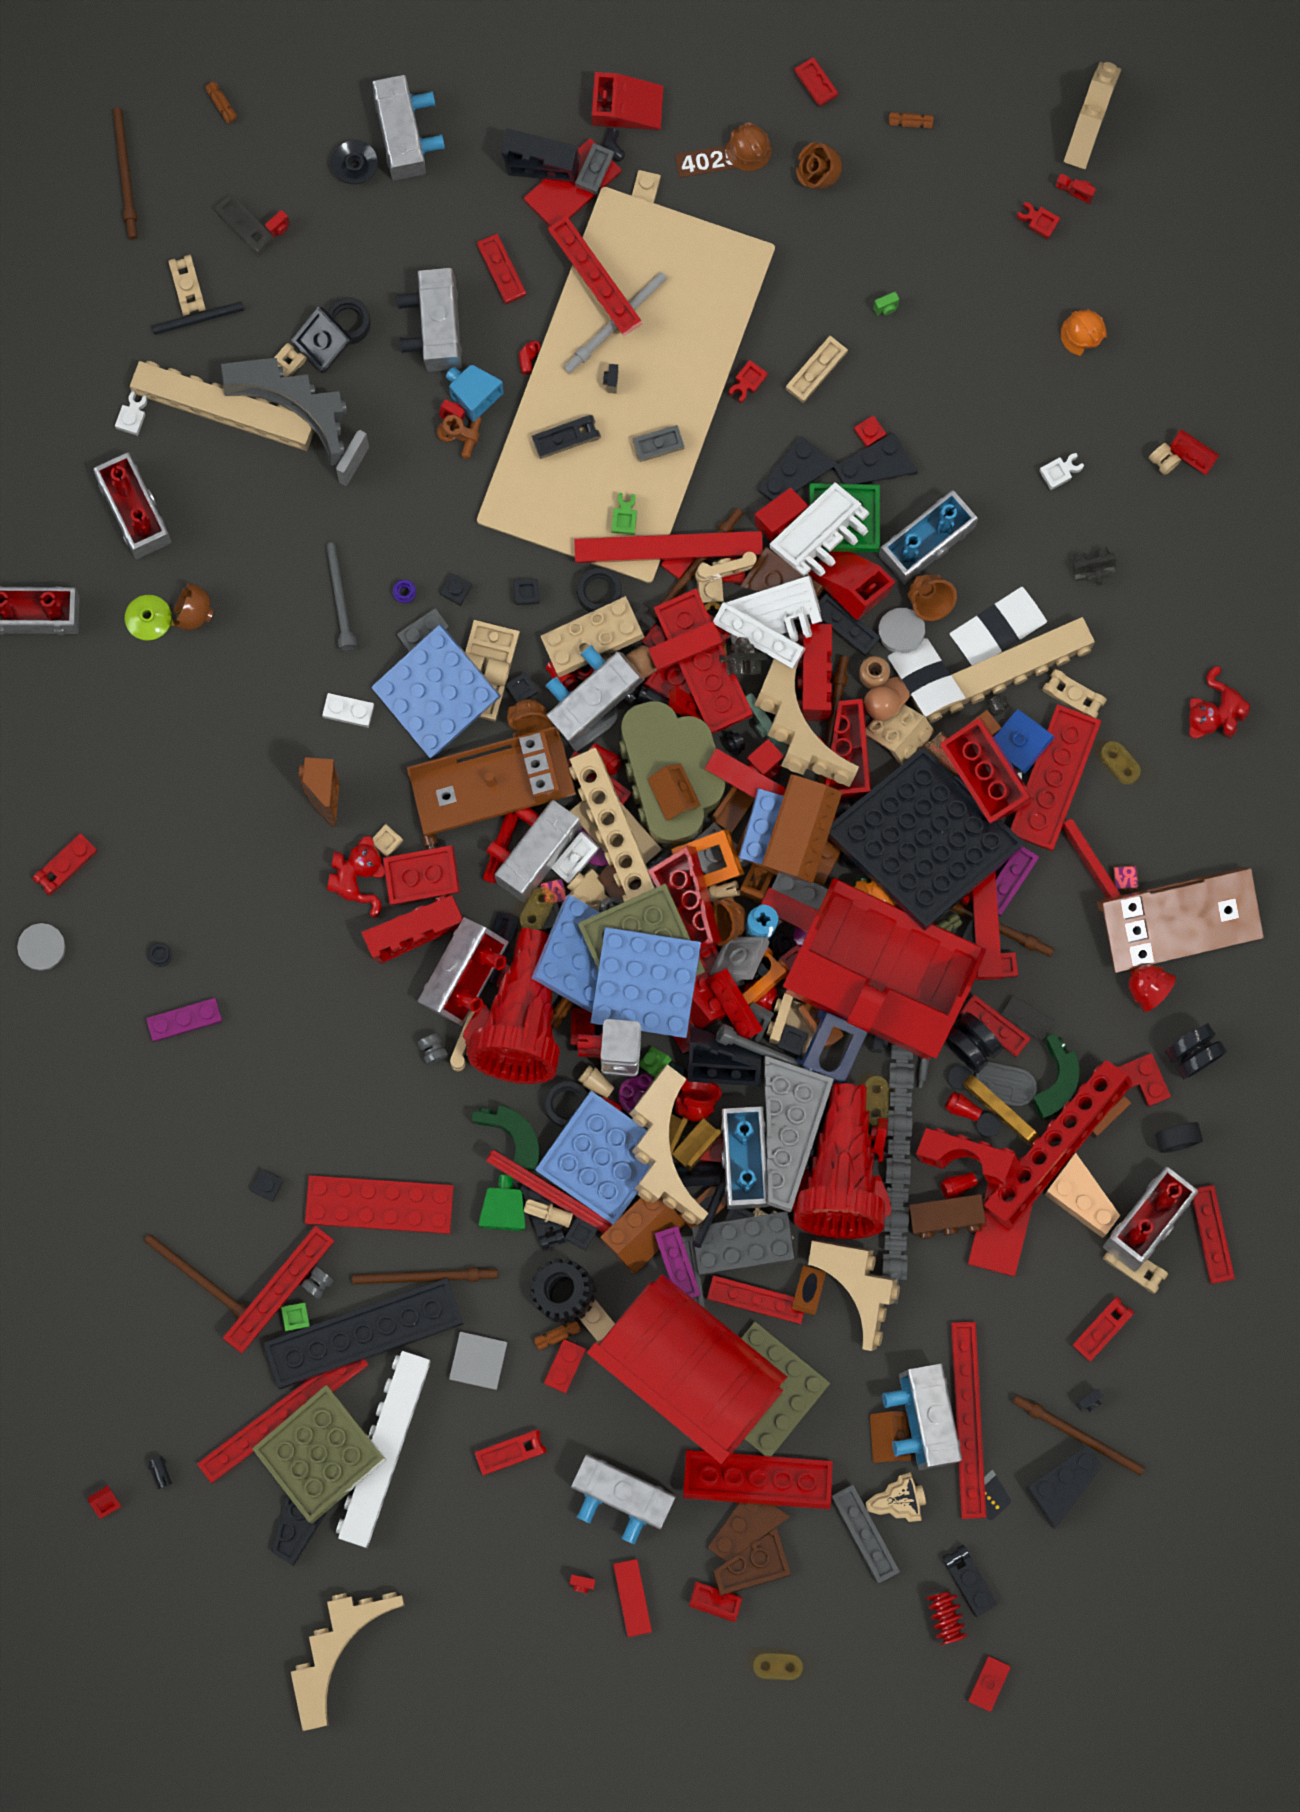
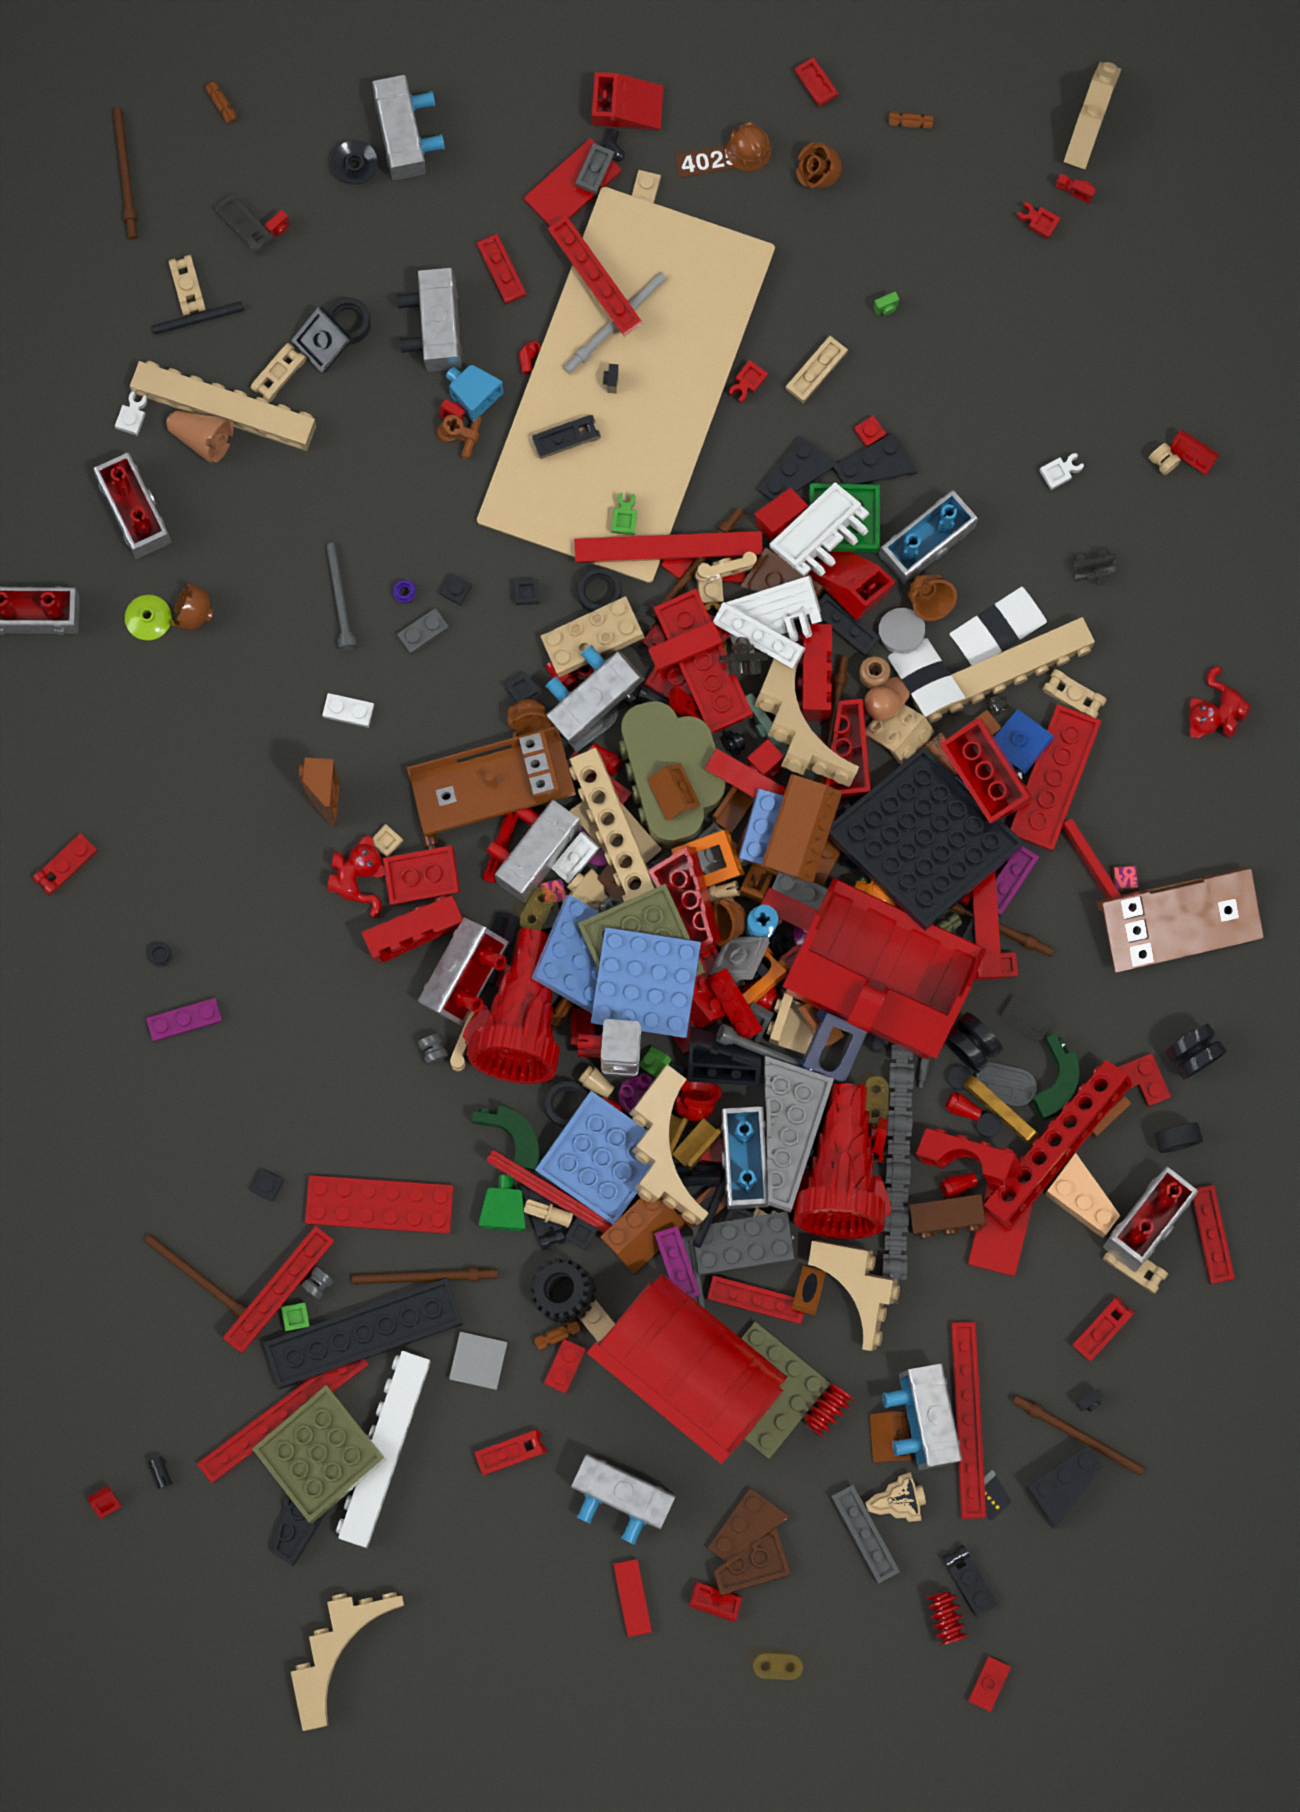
(41, 947): light grey tile -> none
(202, 433): none -> nougat cone
(267, 381): dark grey arch -> none
(352, 457): light grey tile -> none
(436, 691): medium blue plate -> none
(492, 652): tan plate -> none
(539, 157): black wedge -> none
(582, 1584): red plate -> none
(642, 660): medium nougat head -> none
(658, 443): dark grey plate -> none
(758, 1480): red plate -> none
(792, 1040): black plate -> none
(827, 1409): none -> red piece
(1009, 1036): red tile -> none
(1083, 331): orange helmet -> none
(1120, 763): clear yellow plate -> none
(1150, 985): red helmet -> none

